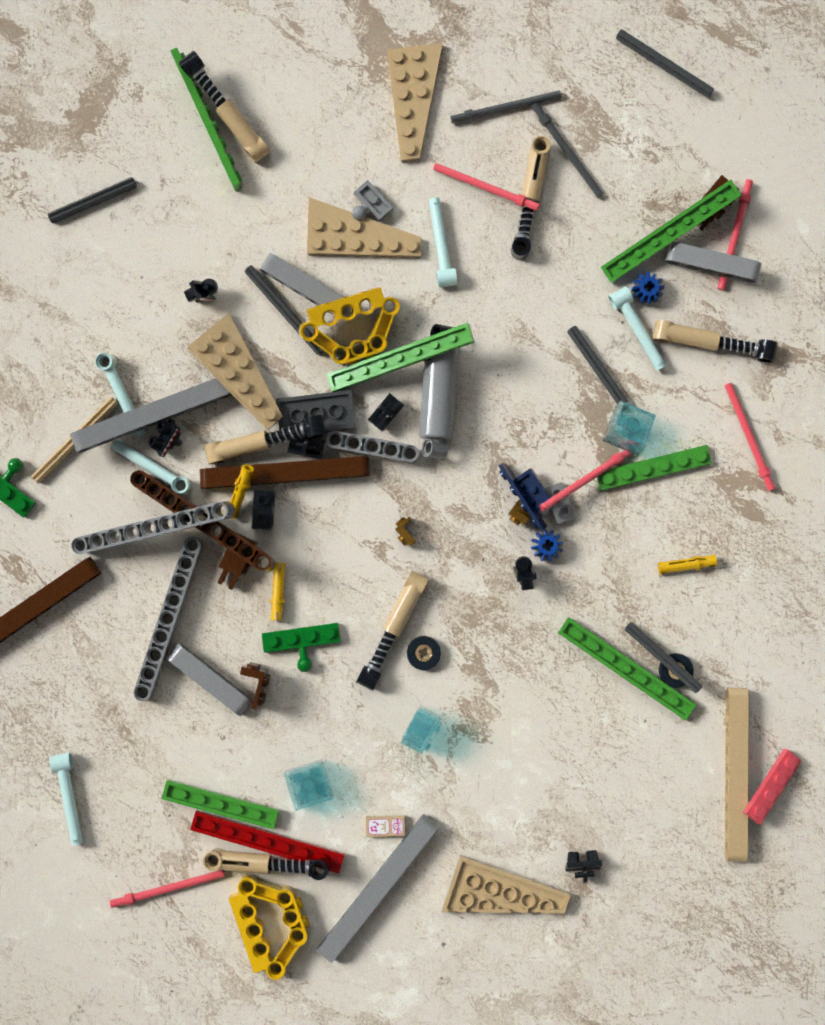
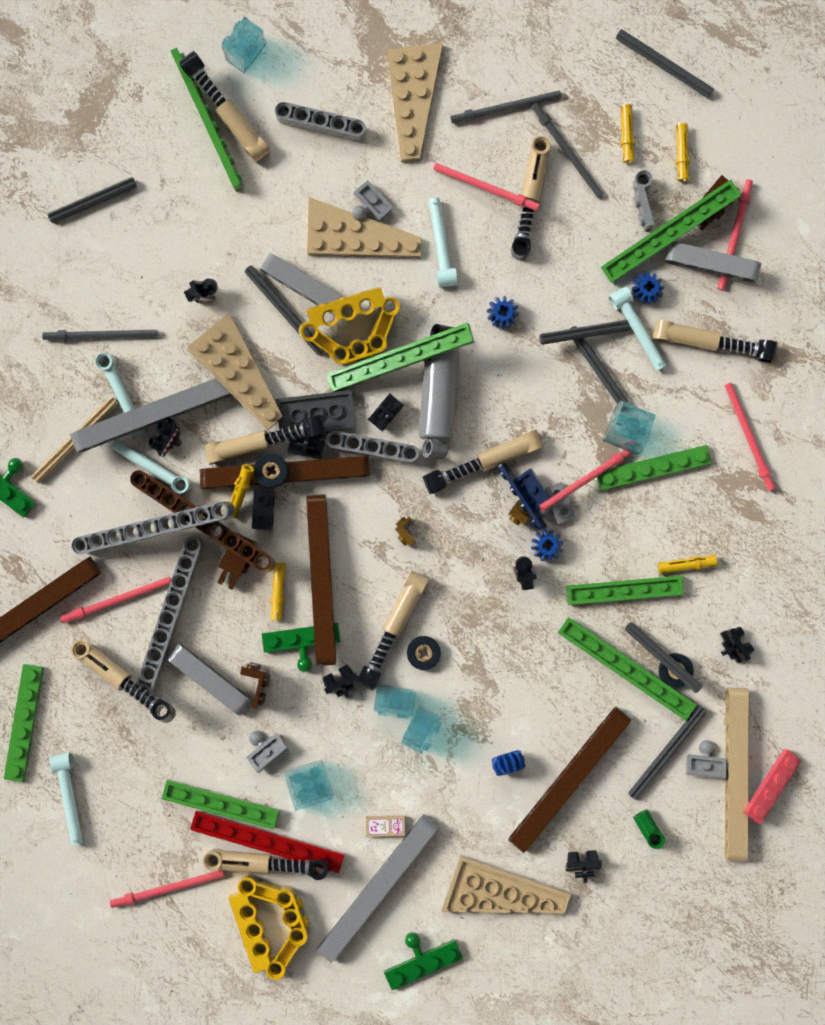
(23, 723): none -> bright green plate
(63, 335): none -> dark grey bar
(81, 612): none -> coral bar
(121, 680): none -> piece
(243, 44): none -> clear light blue brick
(267, 751): none -> light grey plate
(270, 460): none -> black bush
(321, 580): none -> reddish brown beam
(327, 128): none -> light grey beam
(347, 675): none -> black hips
(394, 700): none -> clear light blue brick
(422, 963): none -> green plate
(485, 461): none -> piece
(495, 309): none -> blue gear
(508, 763): none -> blue gear
(569, 779): none -> reddish brown beam
(584, 332): none -> dark grey axle
(624, 590): none -> bright green plate
(627, 142): none -> yellow pin
(641, 201): none -> light grey plate
(648, 828): none -> green piece
(667, 752): none -> dark grey axle
(682, 152): none -> yellow pin
(705, 765): none -> light grey plate
(734, 646): none -> black hips

